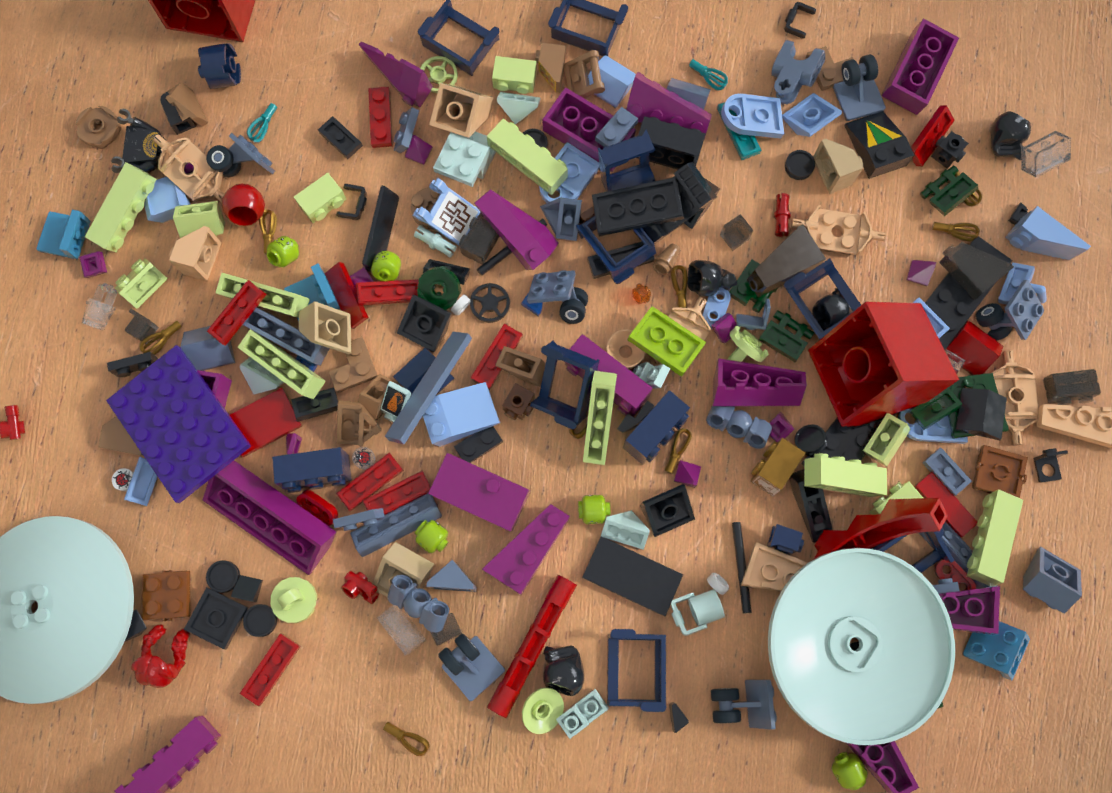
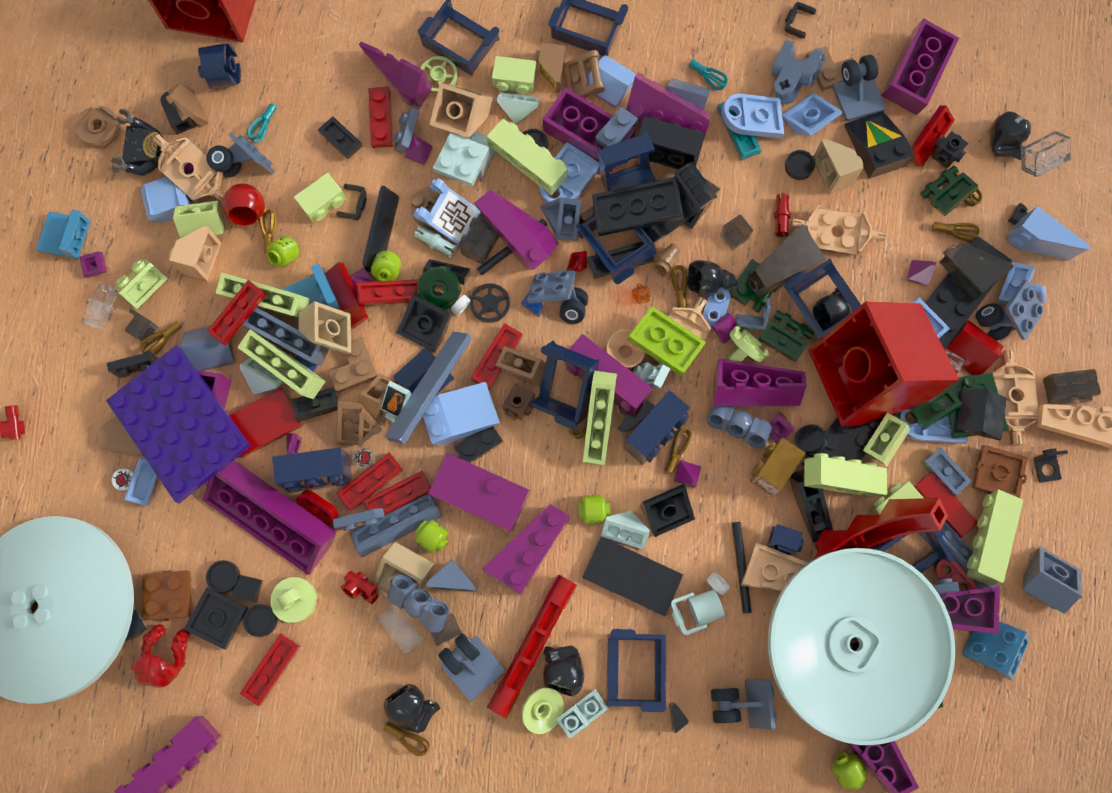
(121, 208): yellowish green brick -> none
(410, 709): none -> black piece
(577, 261): none -> red slope

